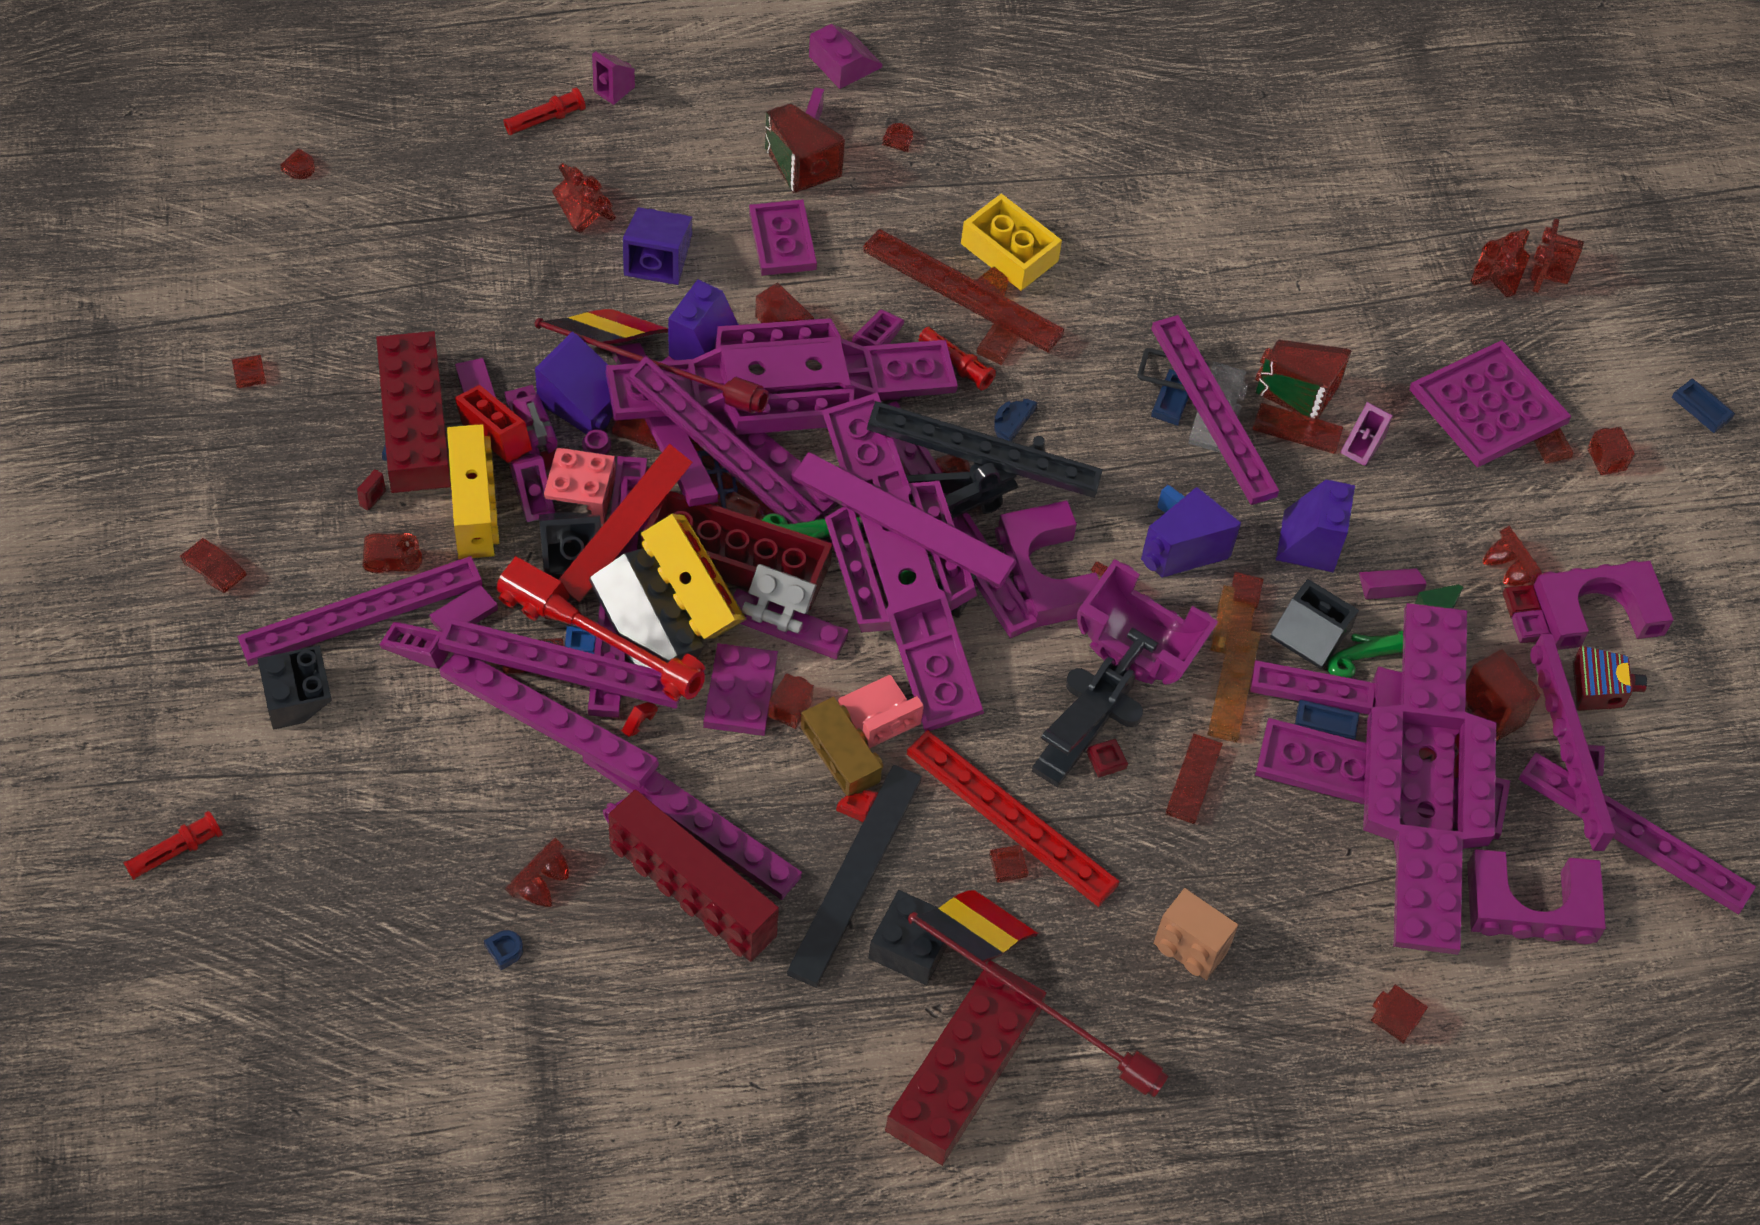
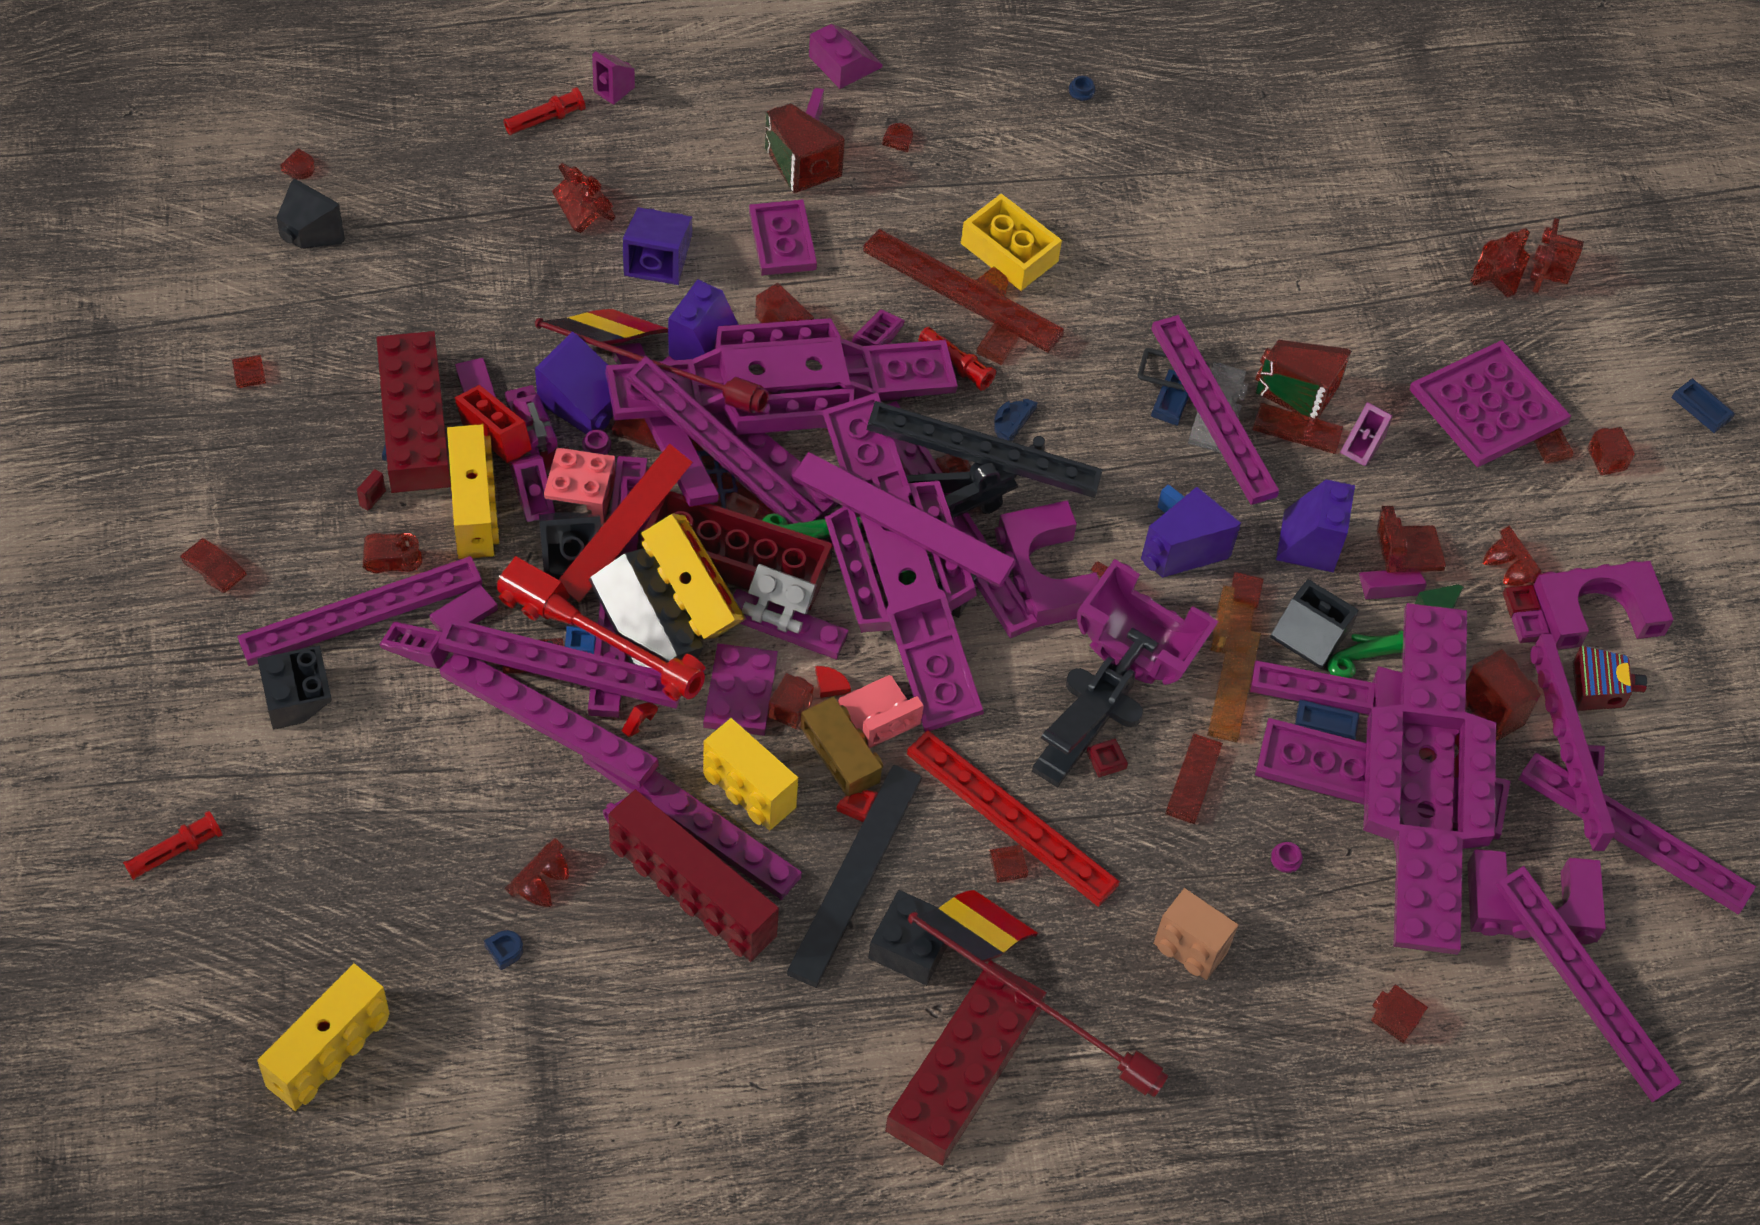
(309, 218): none -> black slope
(324, 1037): none -> yellow brick
(749, 774): none -> yellow brick
(831, 682): none -> red tile
(1082, 88): none -> dark blue plate
(1286, 857): none -> magenta plate
(1408, 546): none -> clear red bracket
(1588, 984): none -> magenta plate

